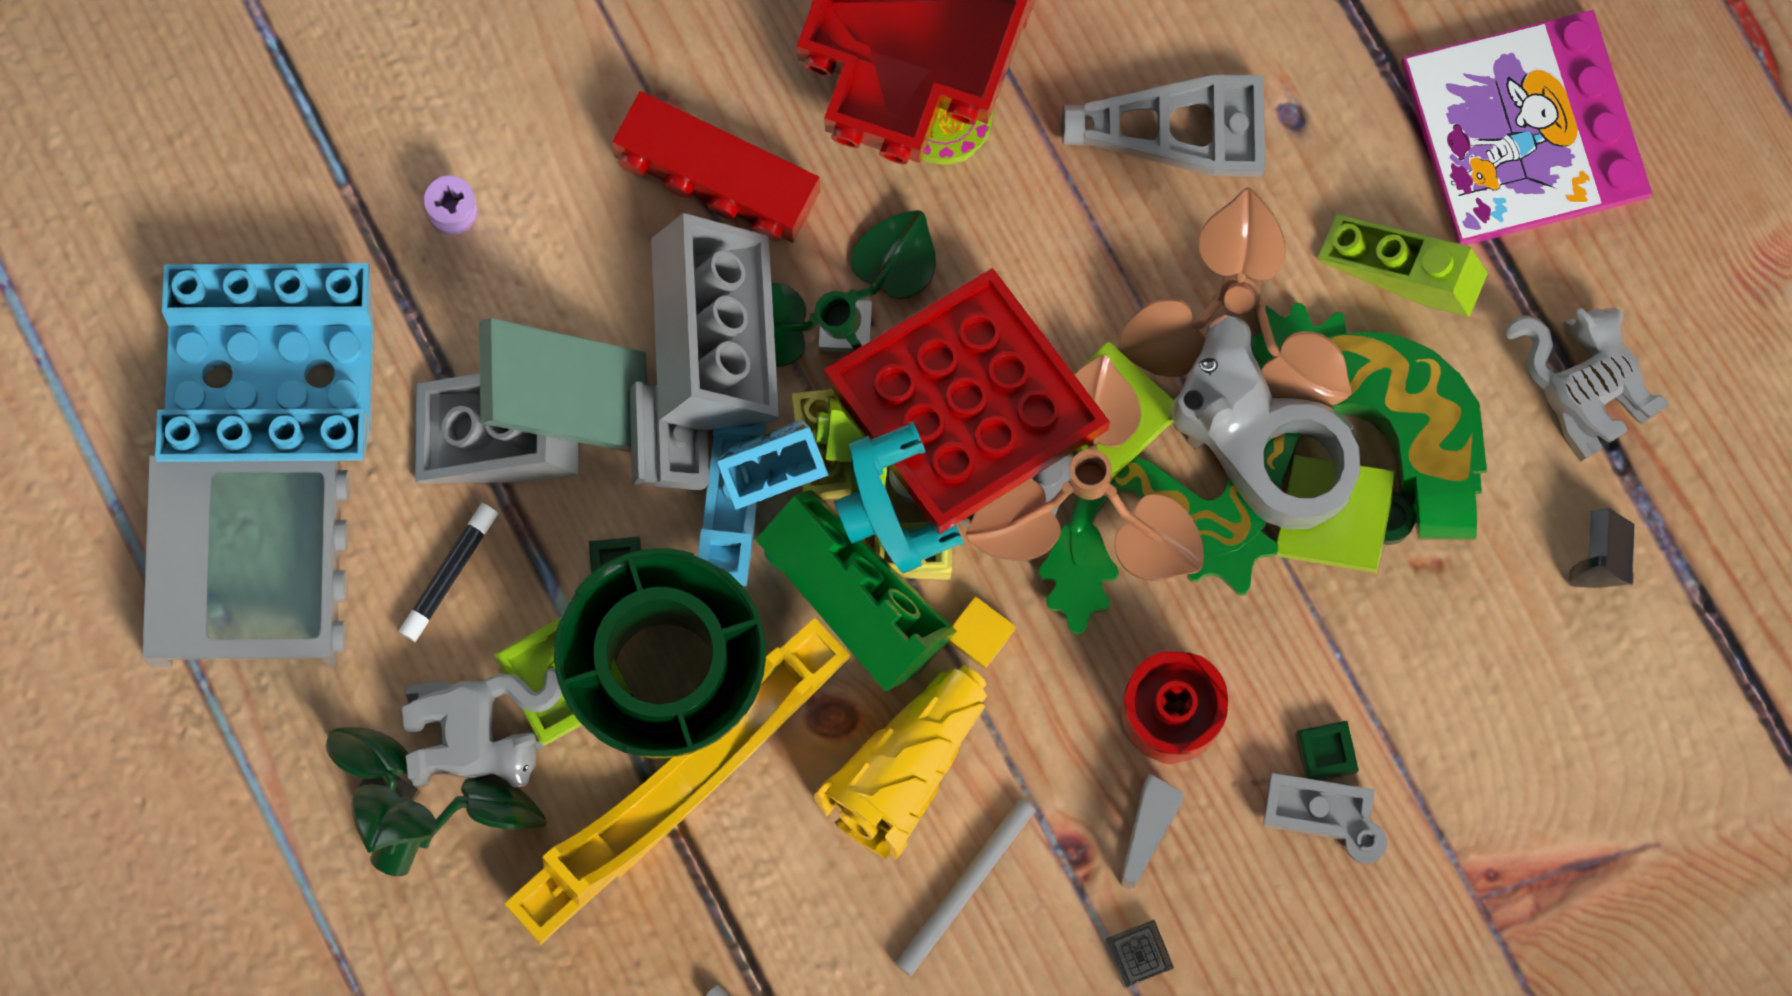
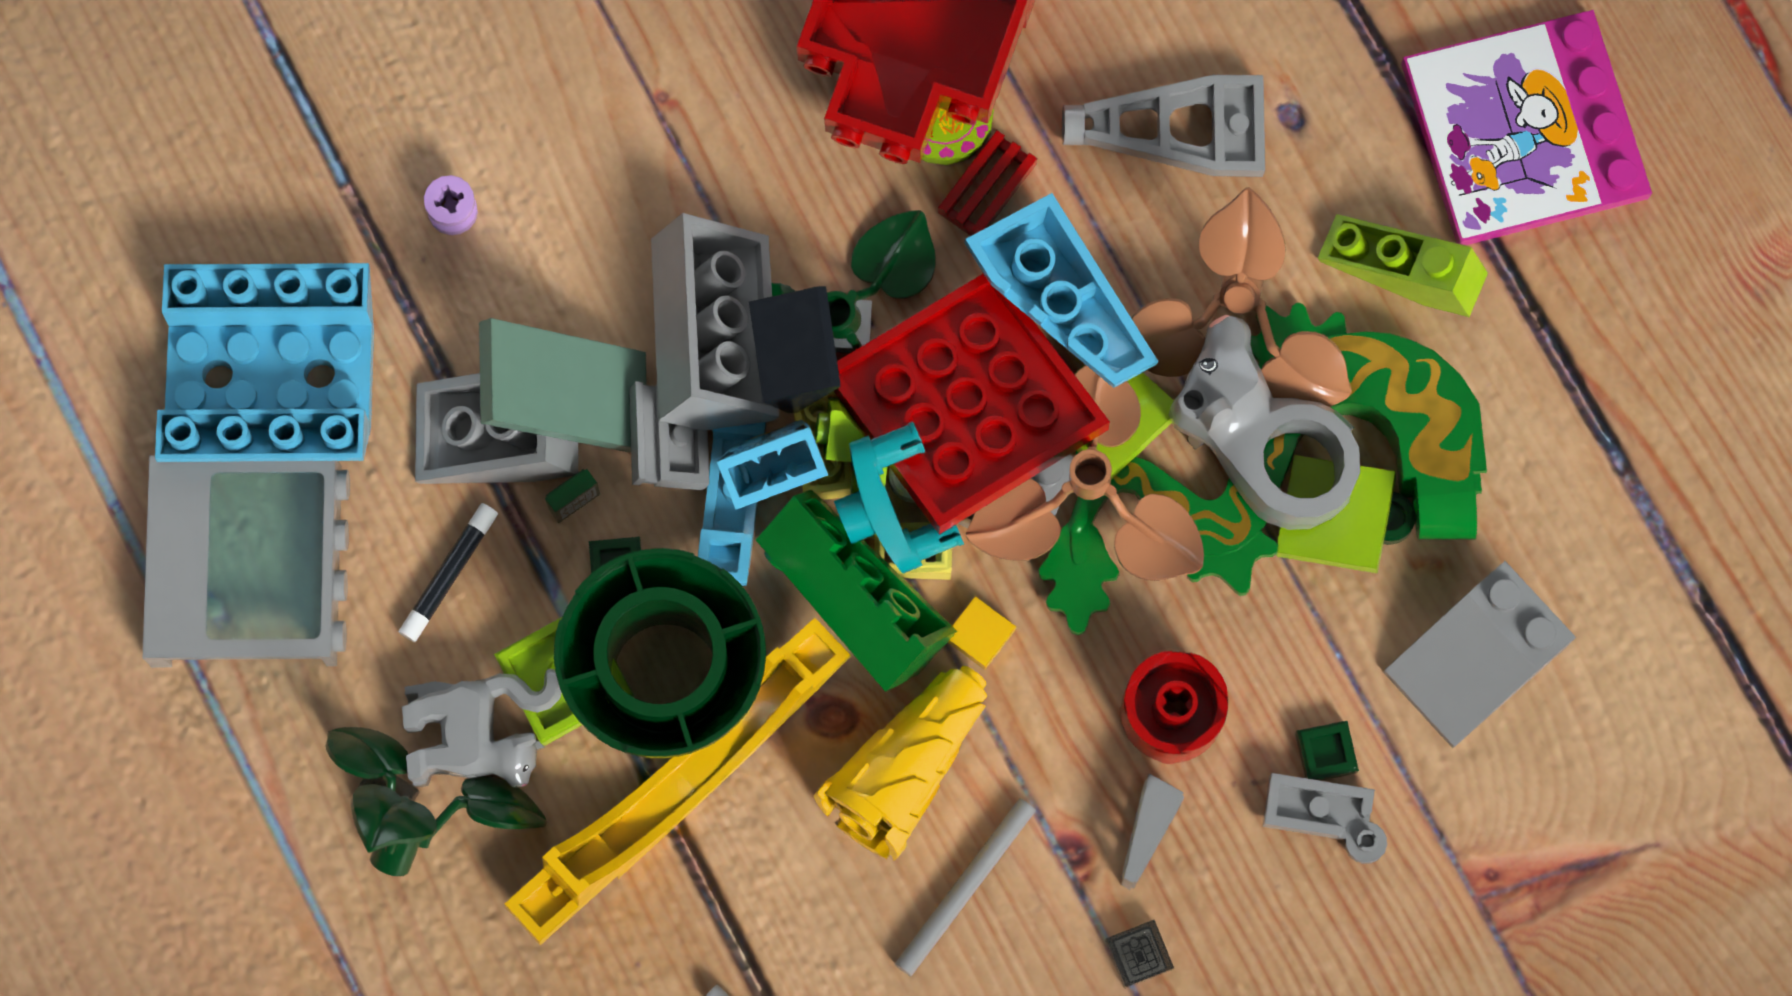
(572, 495): none -> dark green tile
(715, 167): red brick -> none
(795, 348): none -> black slope
(1011, 151): none -> red tile
(1055, 281): none -> medium azure wedge
(1479, 654): none -> light grey slope
(1585, 389): light grey animal -> none
(1609, 553): black tile -> none

